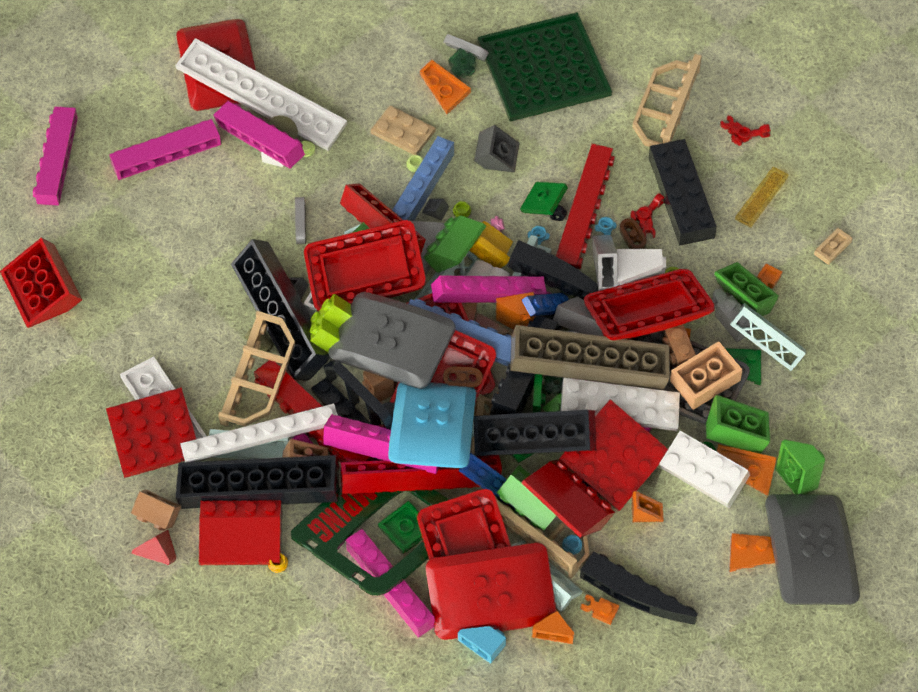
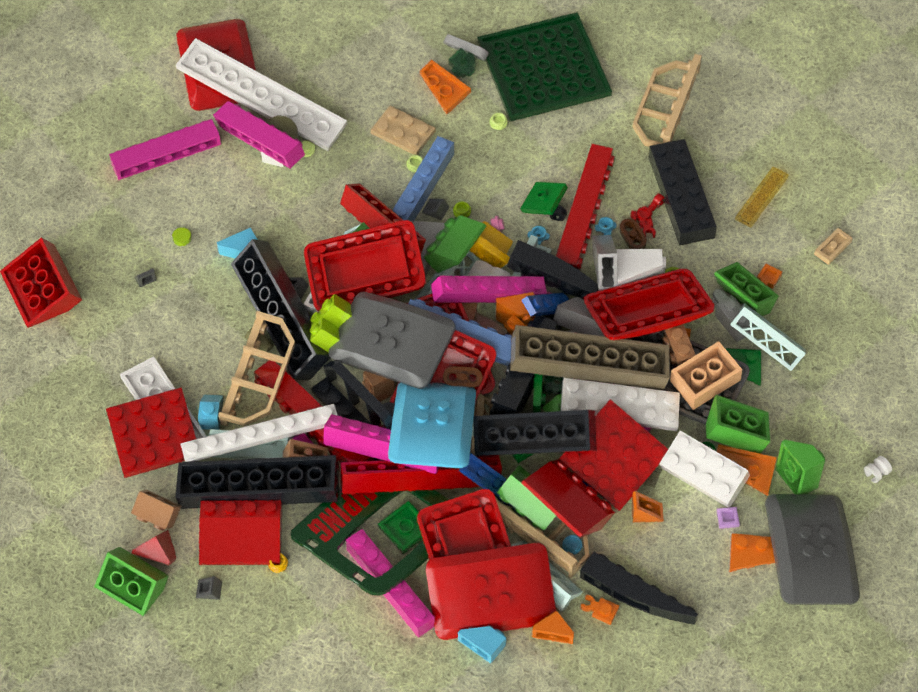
(56, 156): dark pink brick -> none
(130, 580): none -> bright green slope
(146, 277): none -> dark grey slope
(181, 236): none -> lime tile
(209, 410): none -> medium azure slope
(209, 588): none -> dark grey slope
(236, 243): none -> medium azure slope
(300, 220): light grey beam -> none
(496, 150): dark grey slope -> none
(498, 121): none -> yellowish green plate
(511, 323): none -> orange plate
(728, 517): none -> lavender tile
(743, 134): red piece -> none
(879, 468): none -> white wheel

